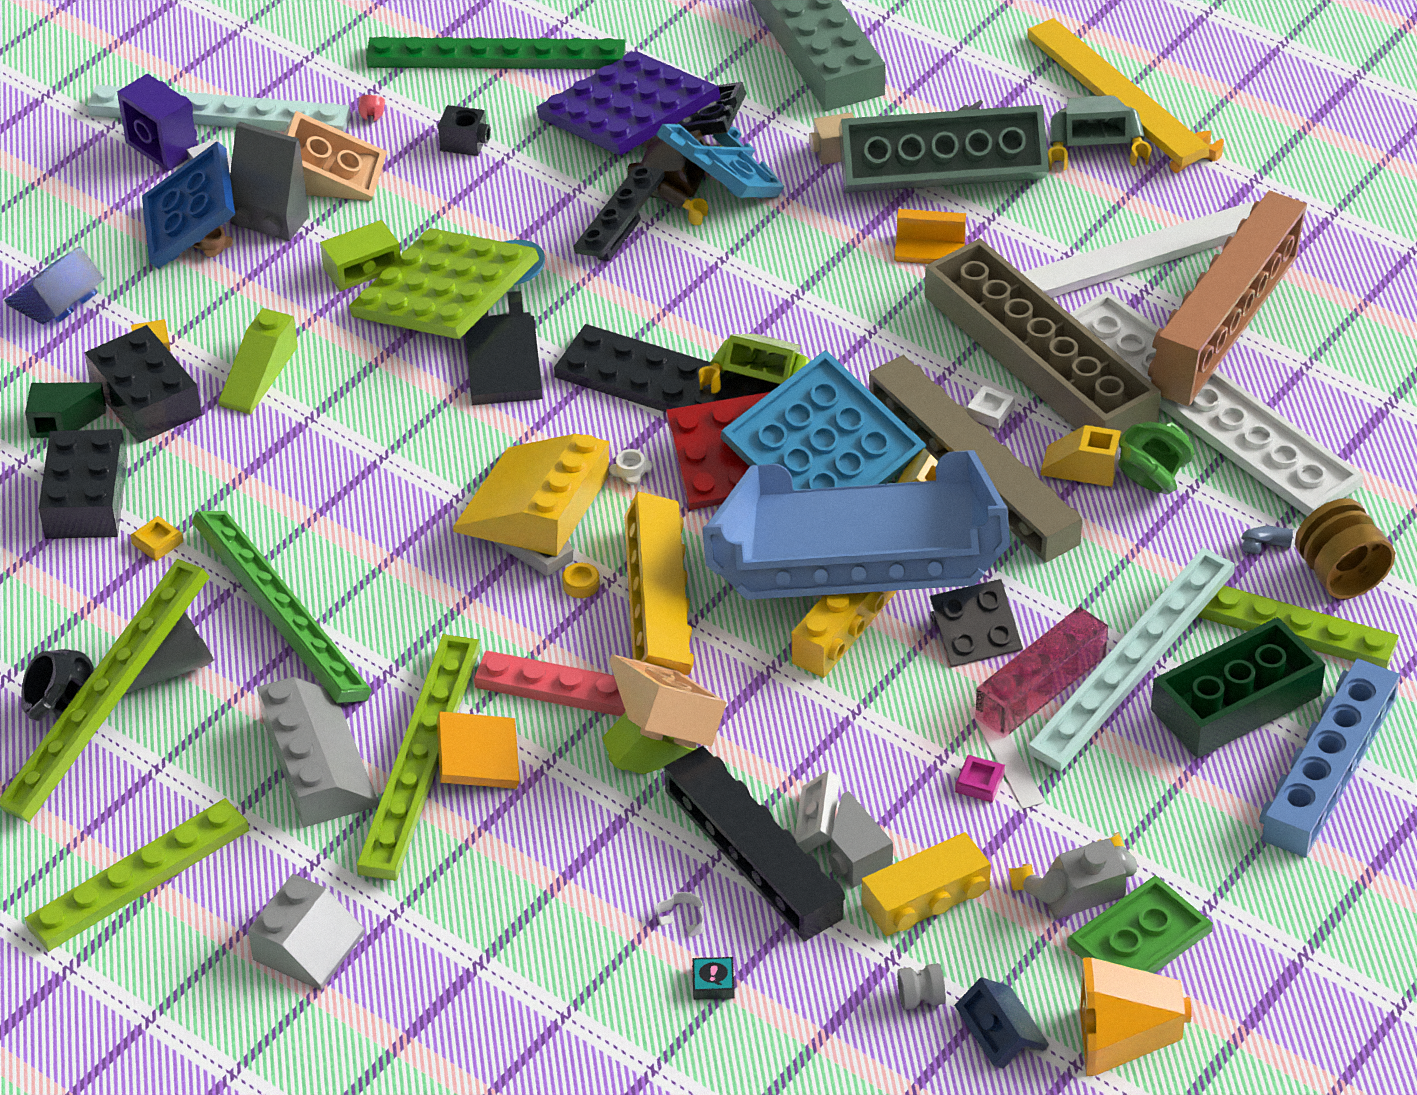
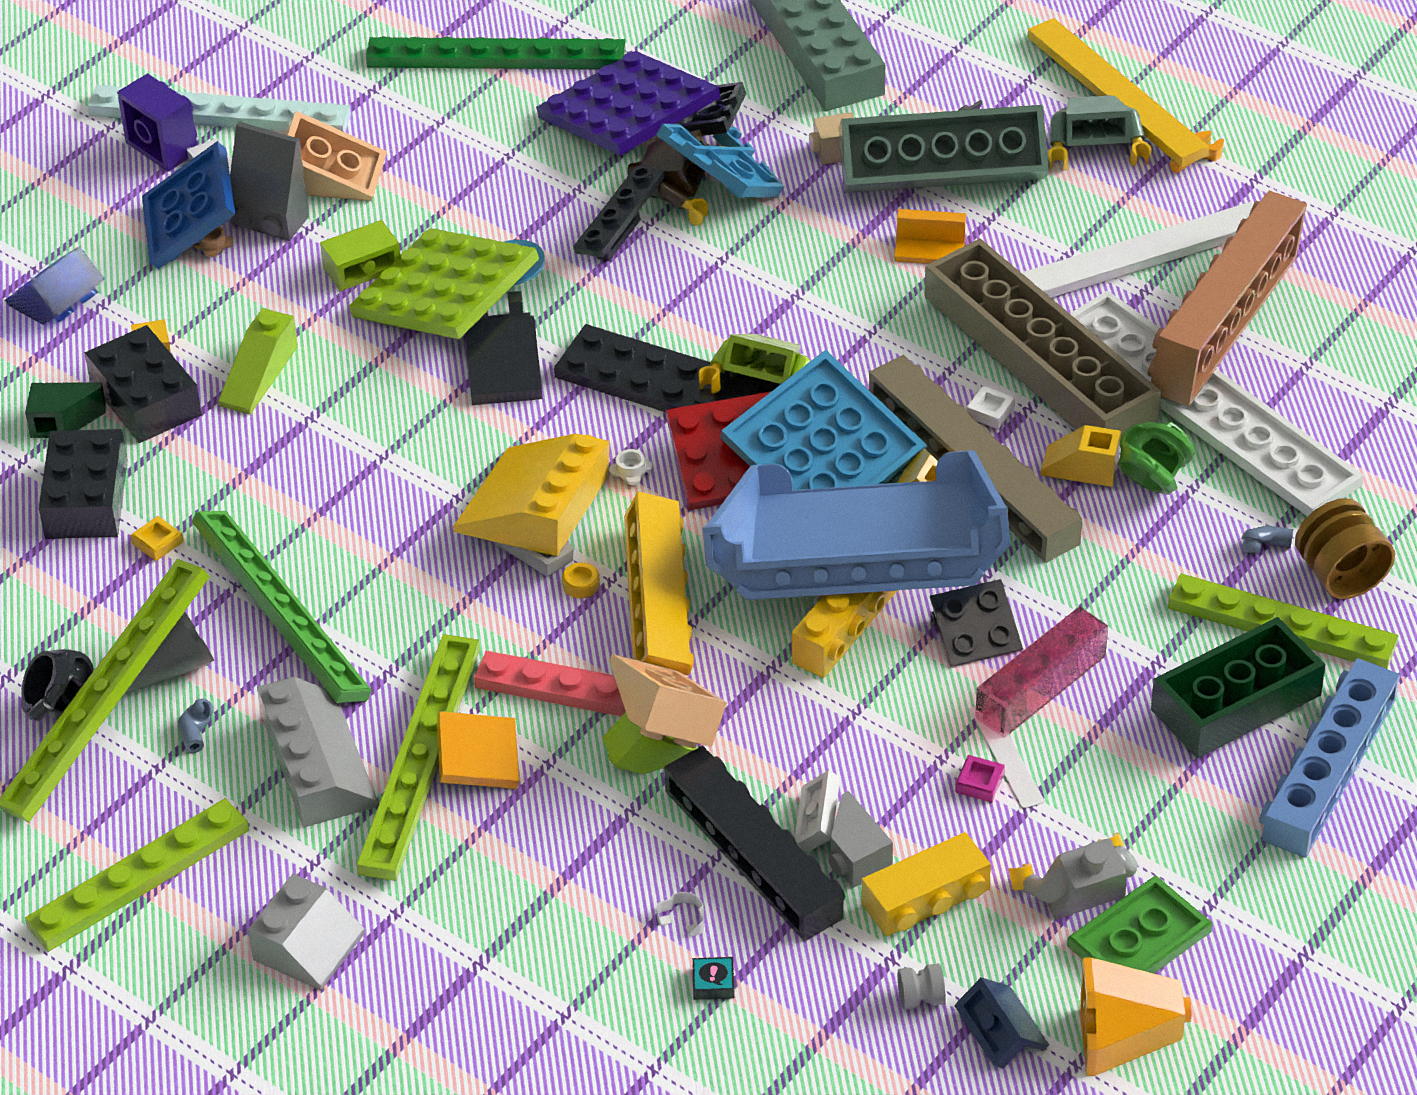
(193, 722): none -> sand blue arm
(371, 106): coral hinge -> none
(463, 130): black brick -> none
(1131, 659): light aqua plate -> none

